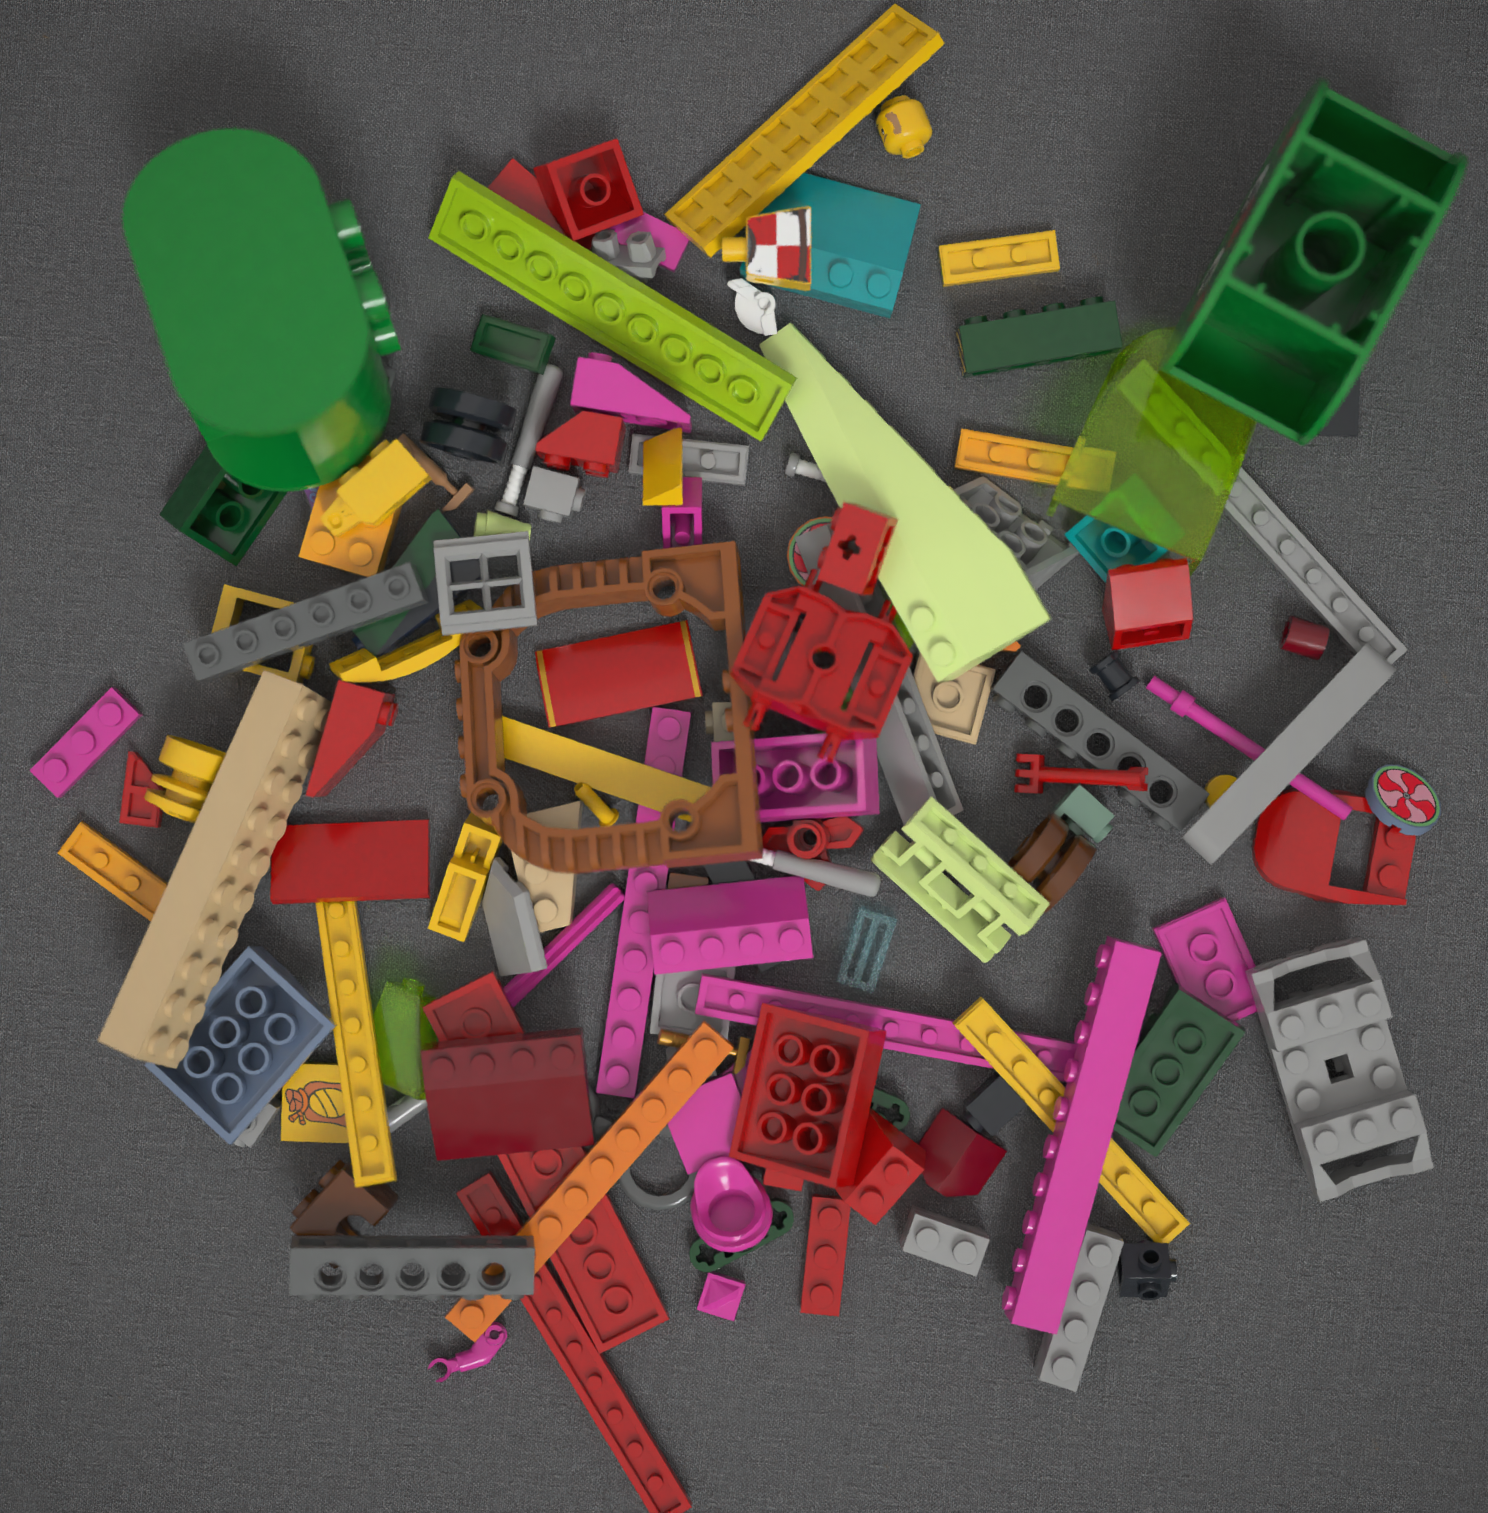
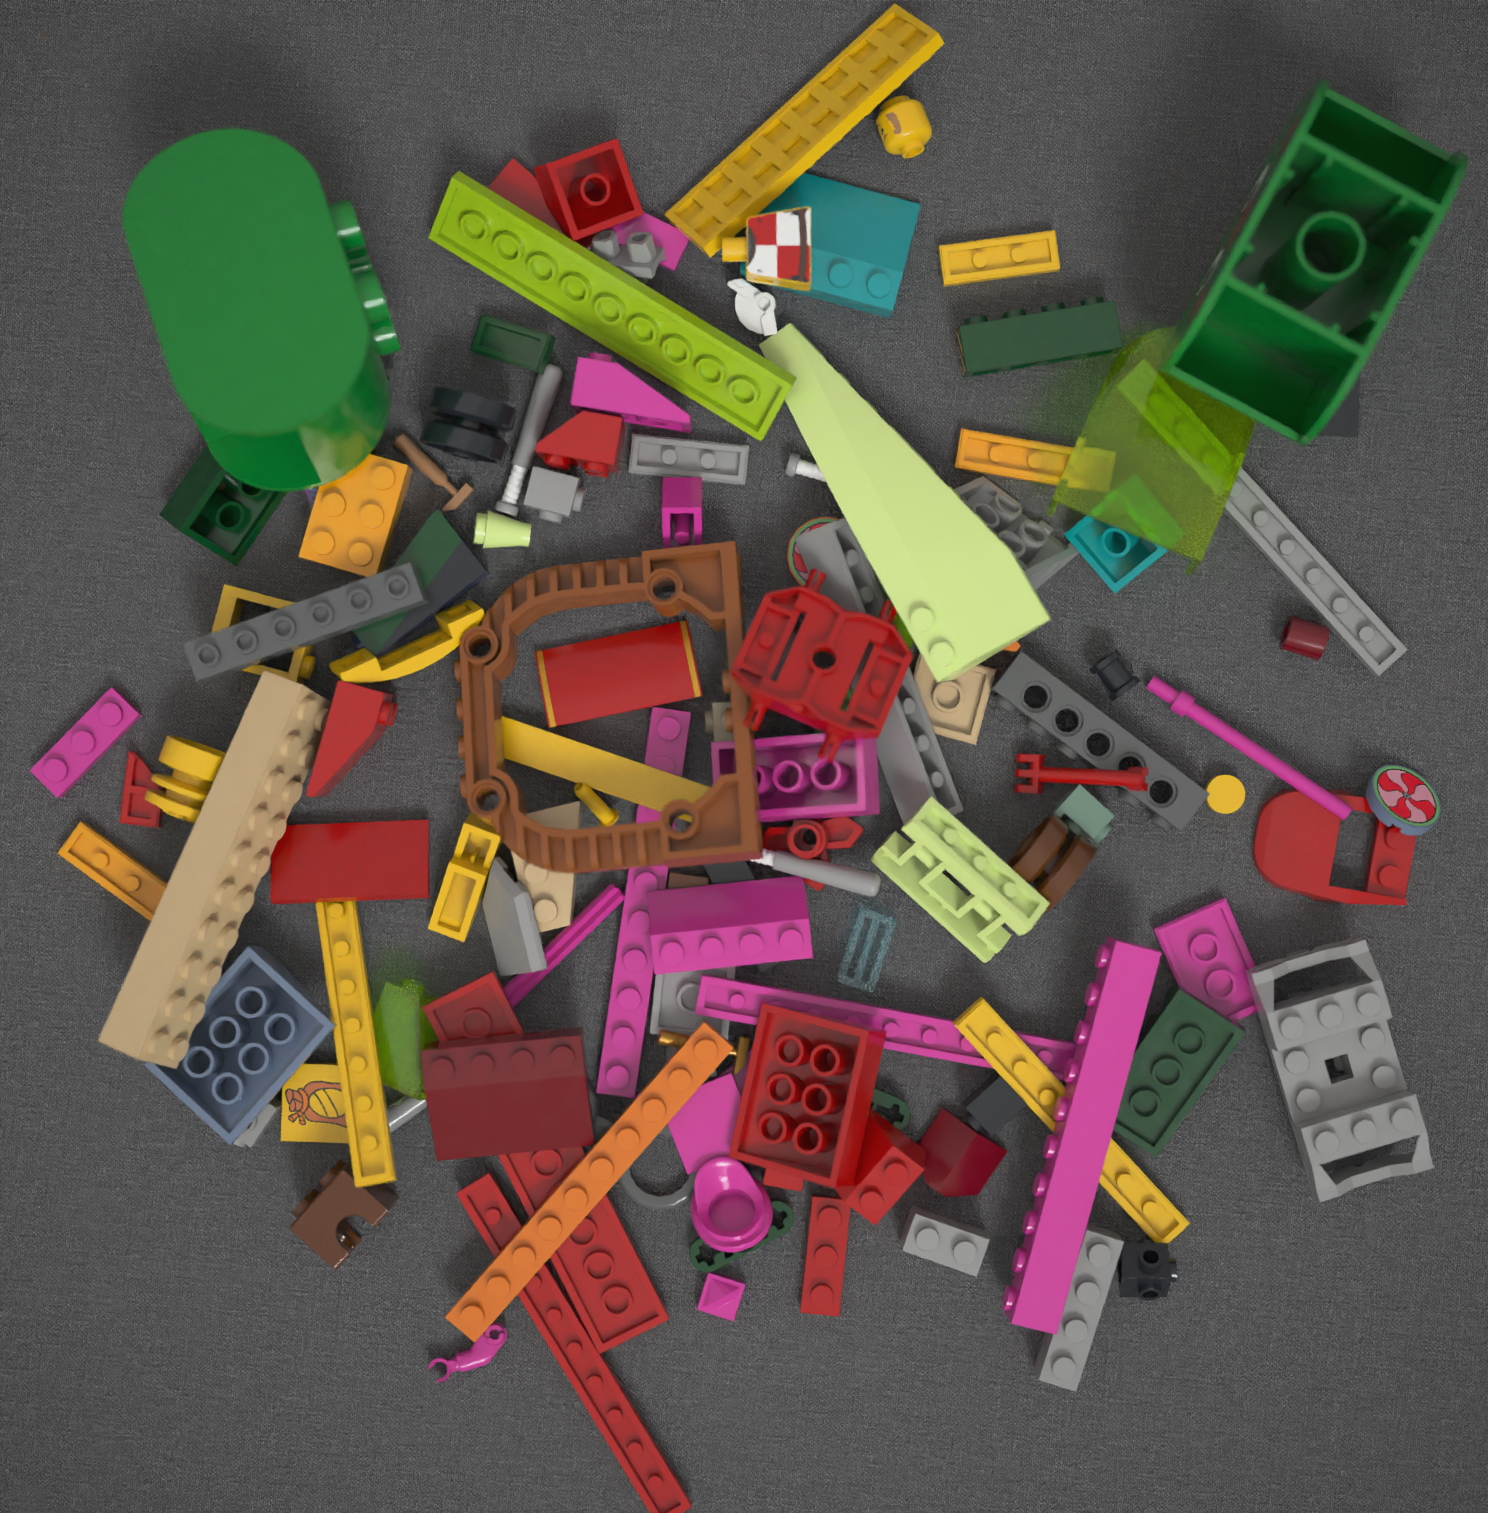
(376, 489): yellow hinge -> none
(394, 1252): dark grey brick -> none
(482, 548): light grey piece -> none
(663, 469): yellow slope -> none
(871, 532): red brick -> none
(1148, 603): slope -> none
(1289, 753): light grey beam -> none

